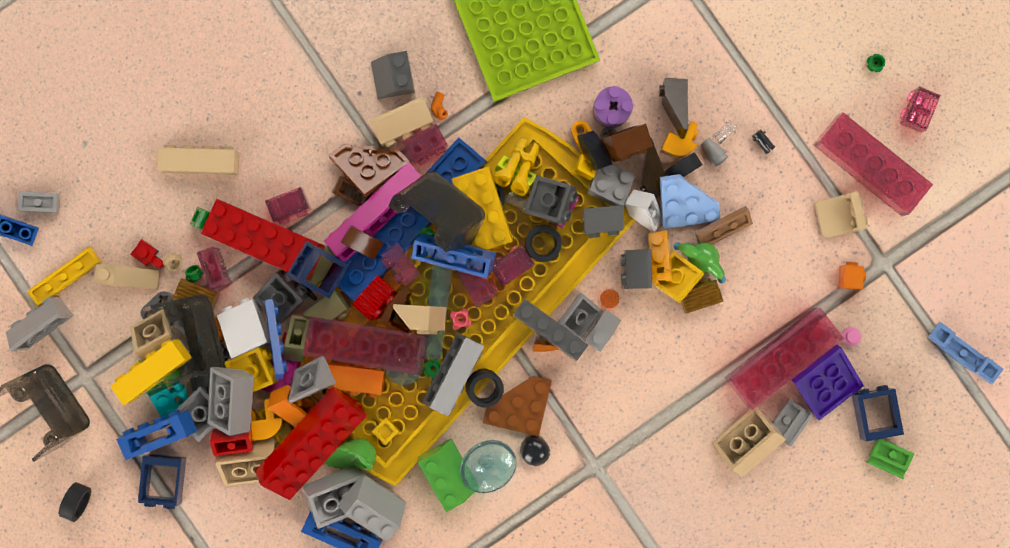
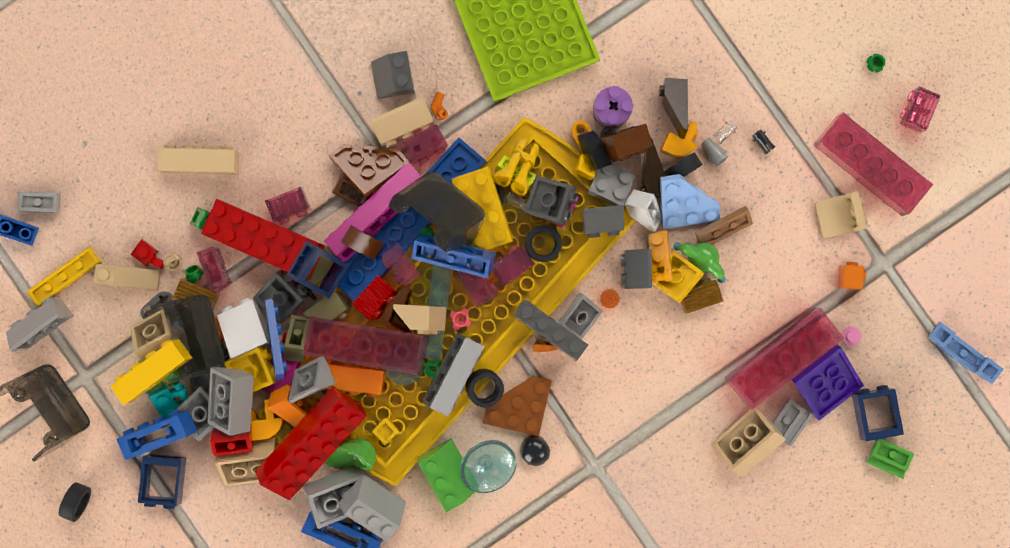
(602, 330): light grey slope -> none

